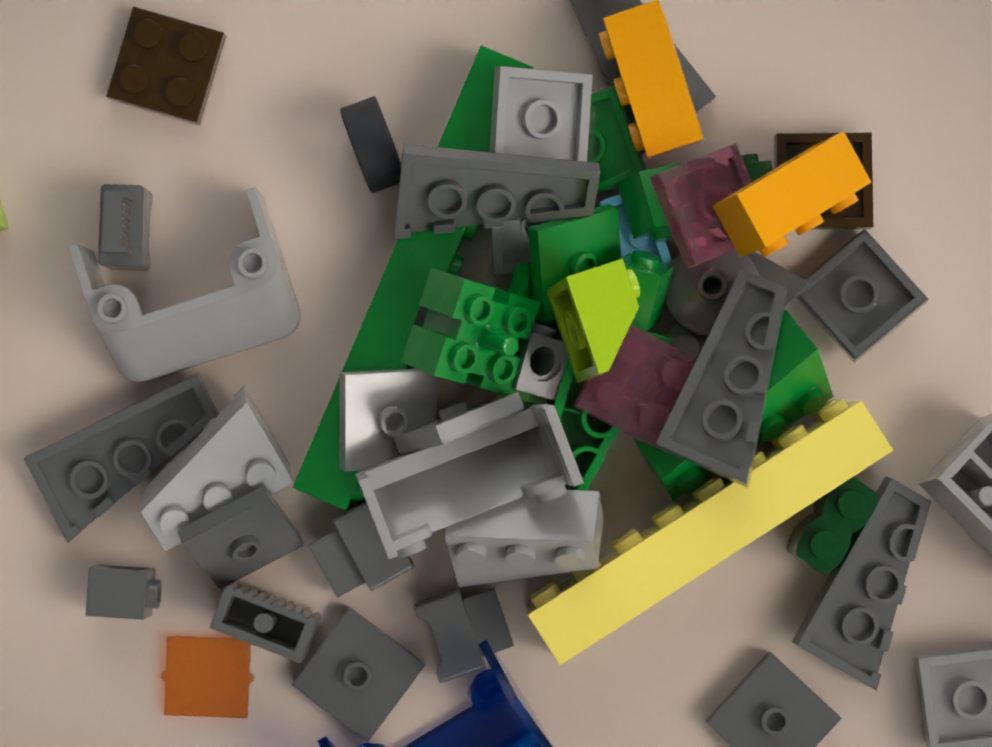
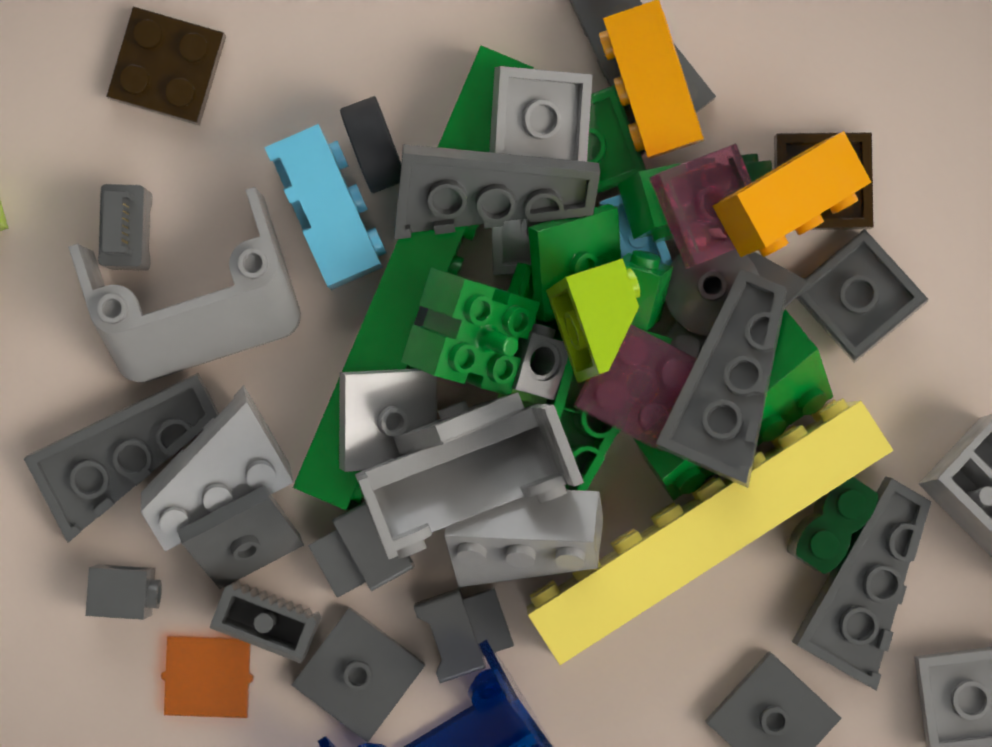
(327, 206): none -> medium azure wedge

